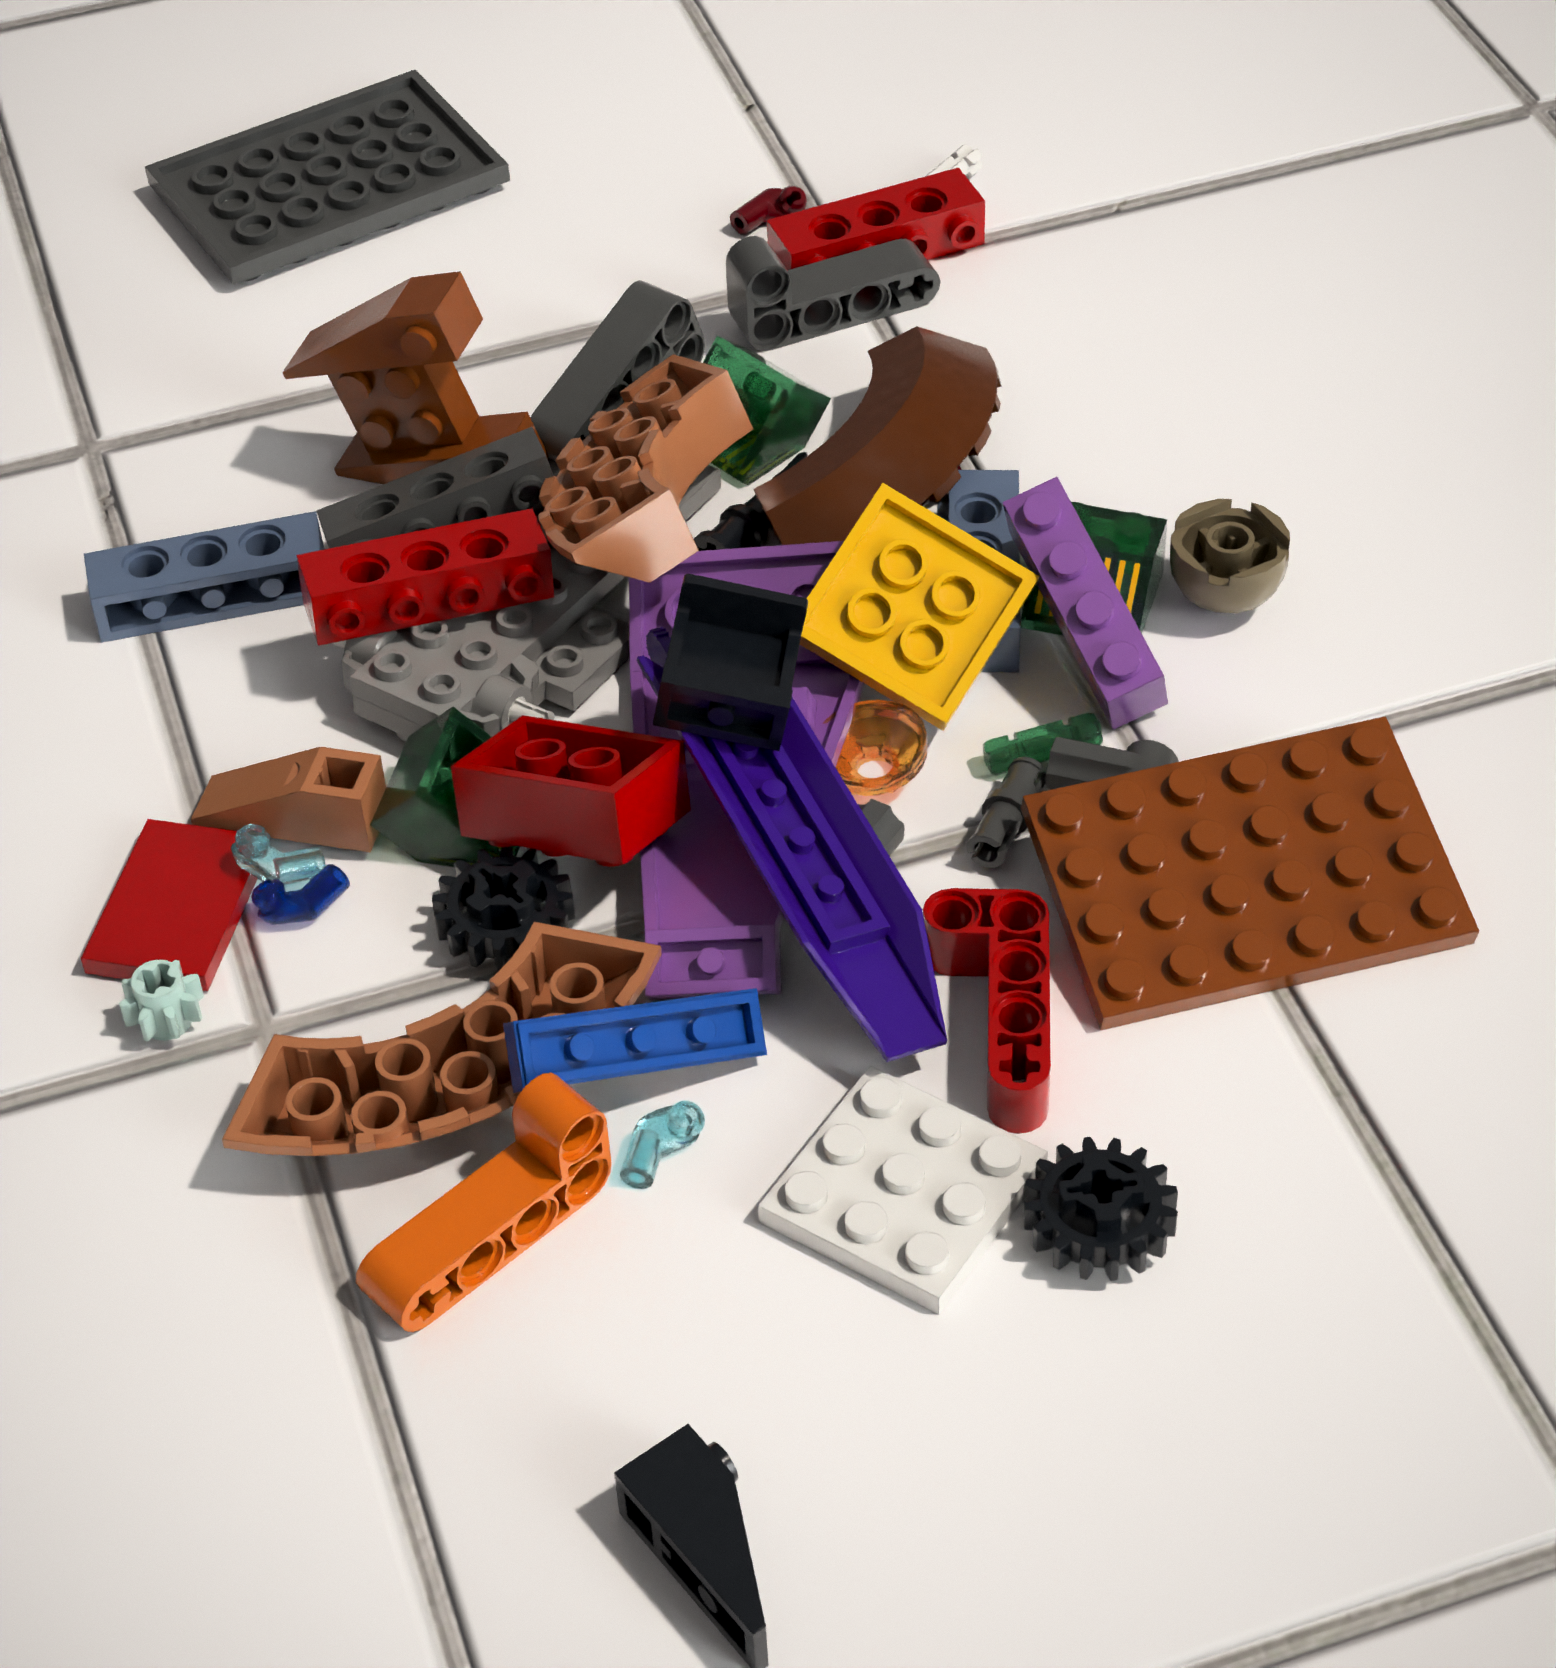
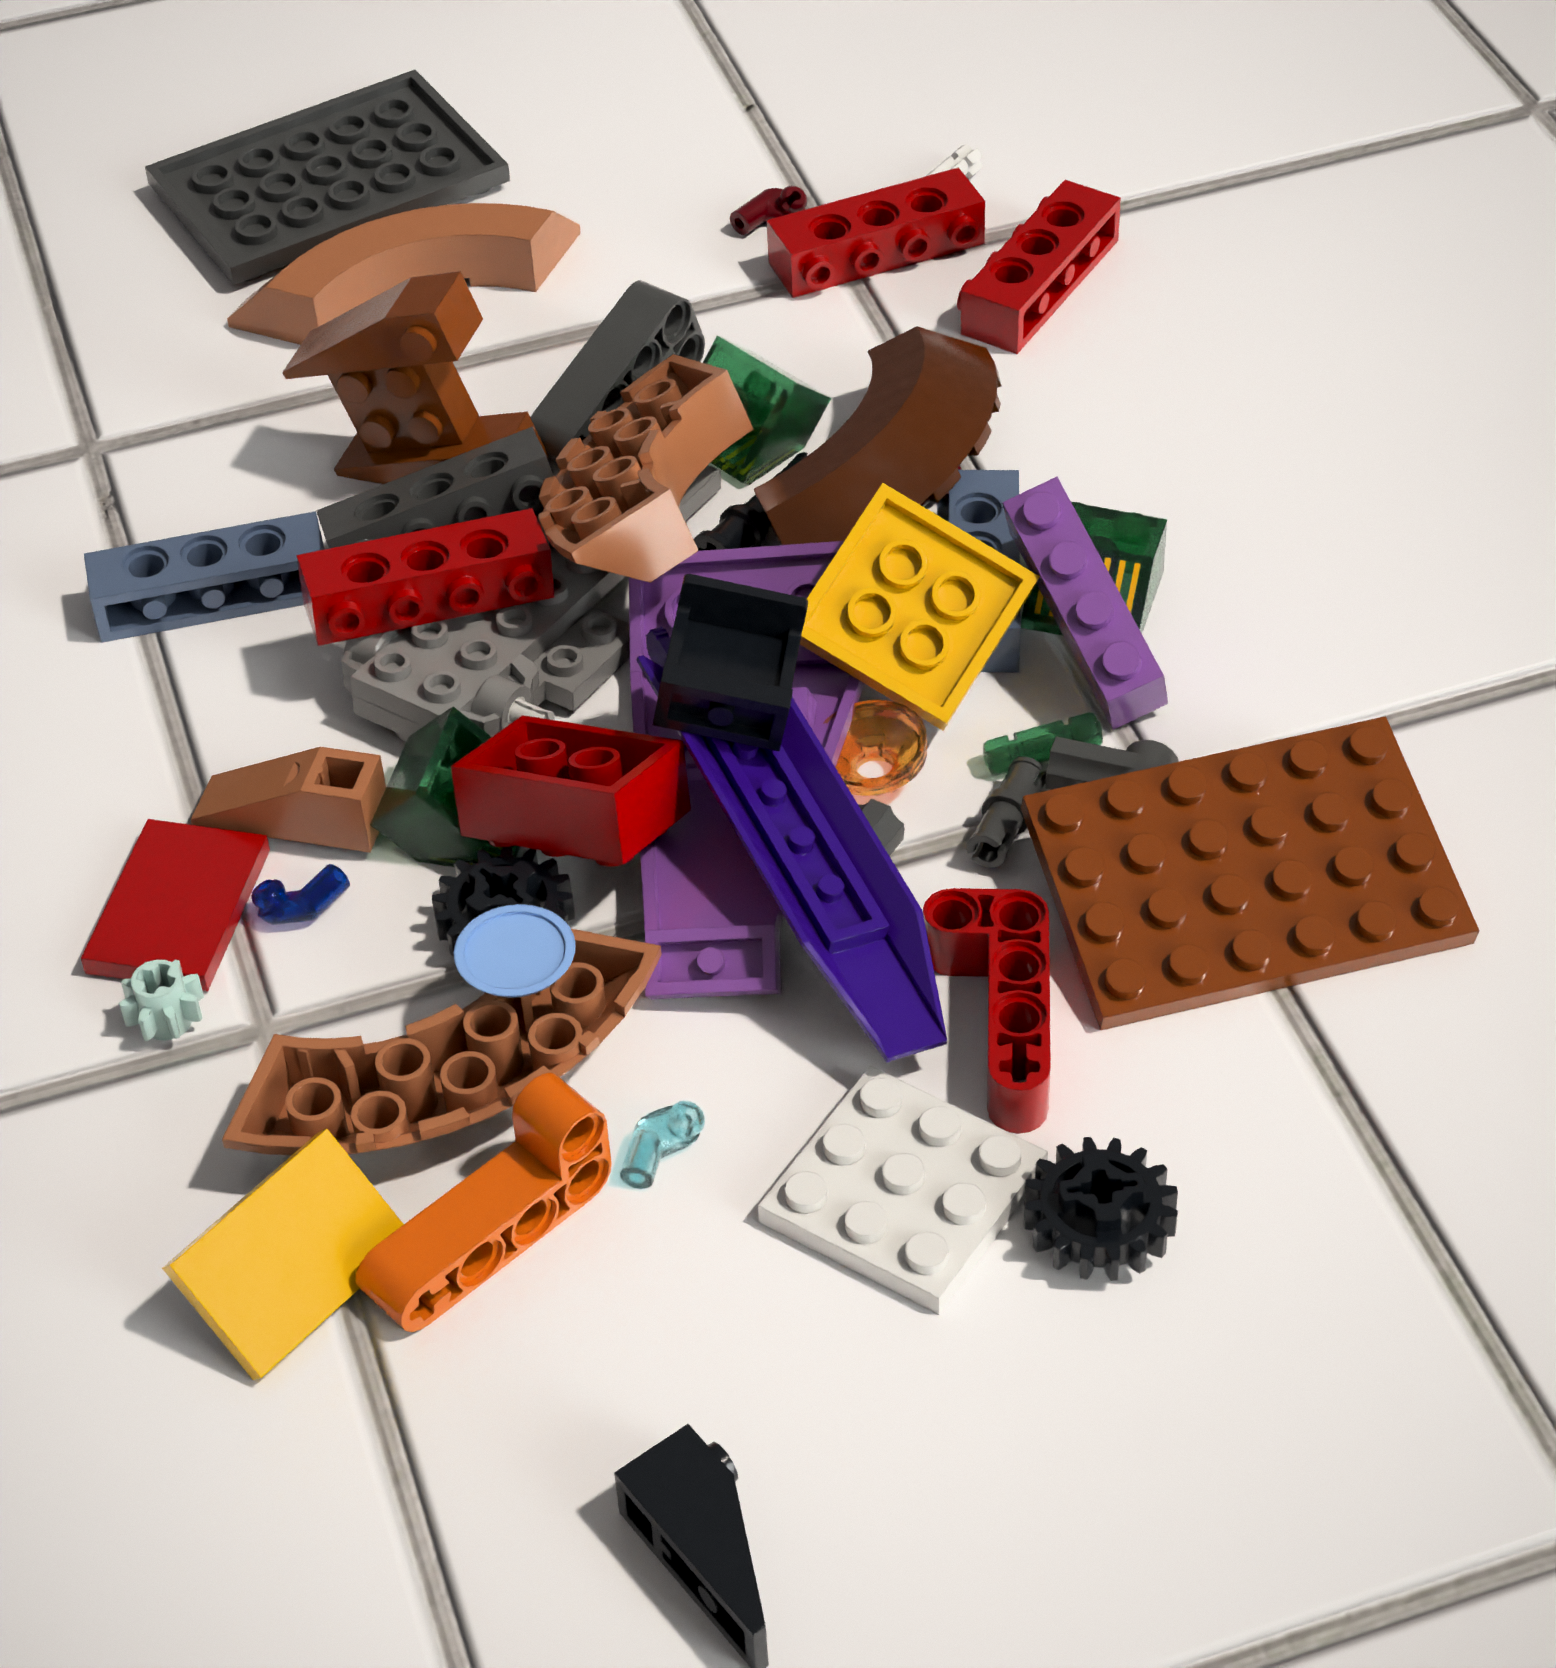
(263, 861): clear light blue arm -> none
(284, 1254): none -> yellow tile
(482, 240): none -> nougat brick
(514, 950): none -> light blue piece
(636, 1038): blue tile -> none
(826, 296): dark grey beam -> none
(1039, 266): none -> red brick
(1229, 555): dark tan cylinder -> none

